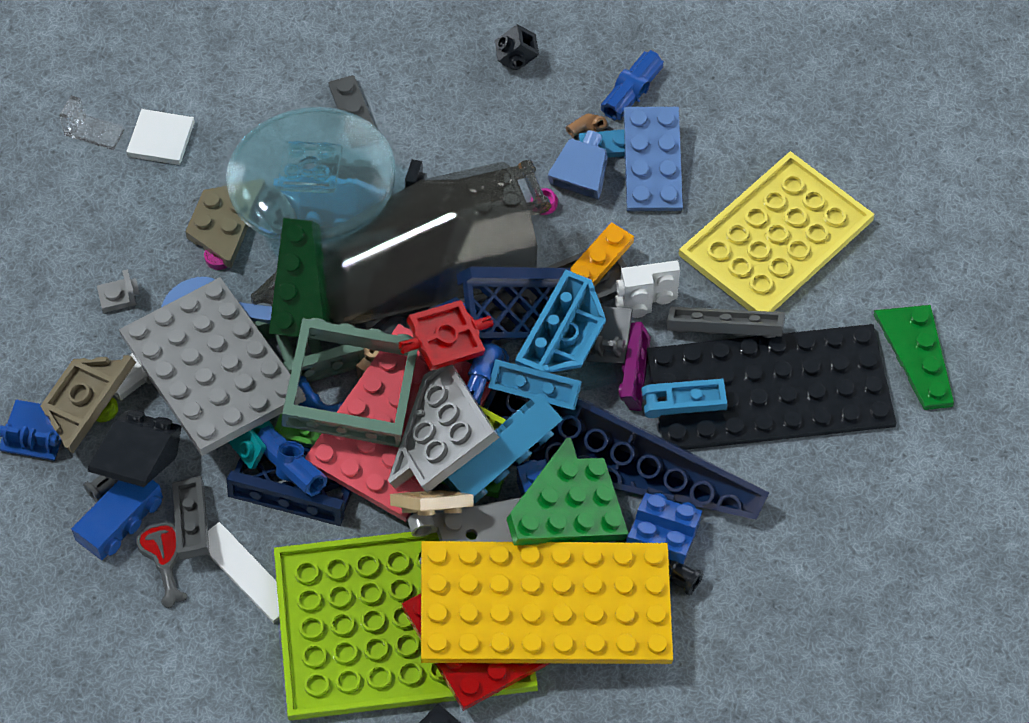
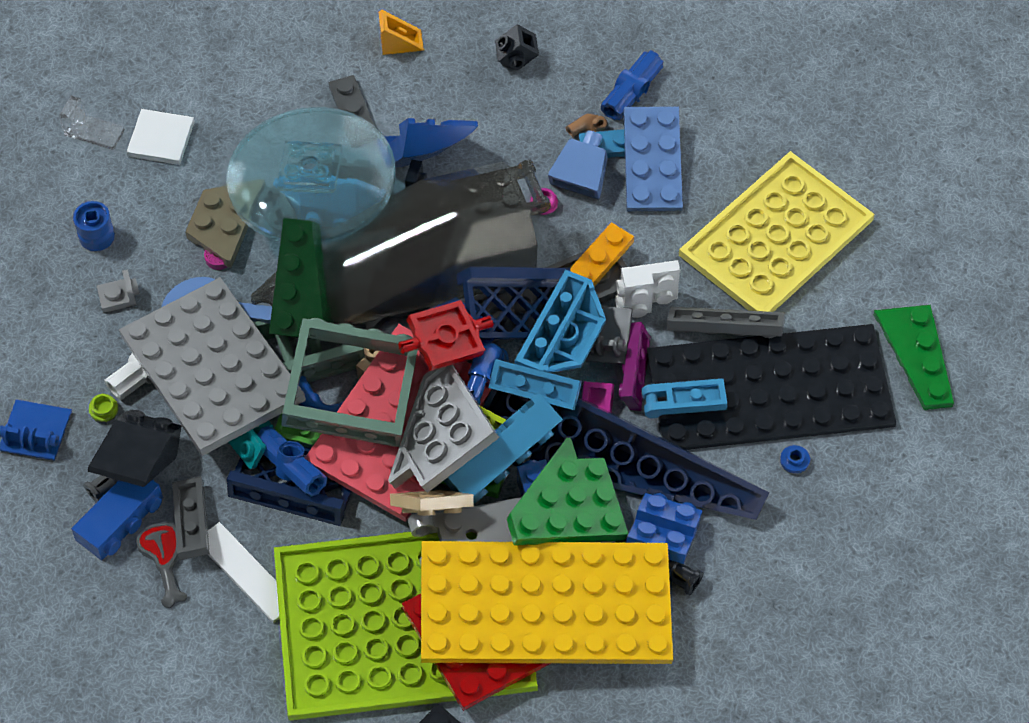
(83, 395): dark tan wing -> none
(94, 226): none -> blue wheel
(398, 35): none -> light orange slope
(426, 139): none -> blue wedge
(599, 394): none -> dark pink plate
(792, 465): none -> blue plate

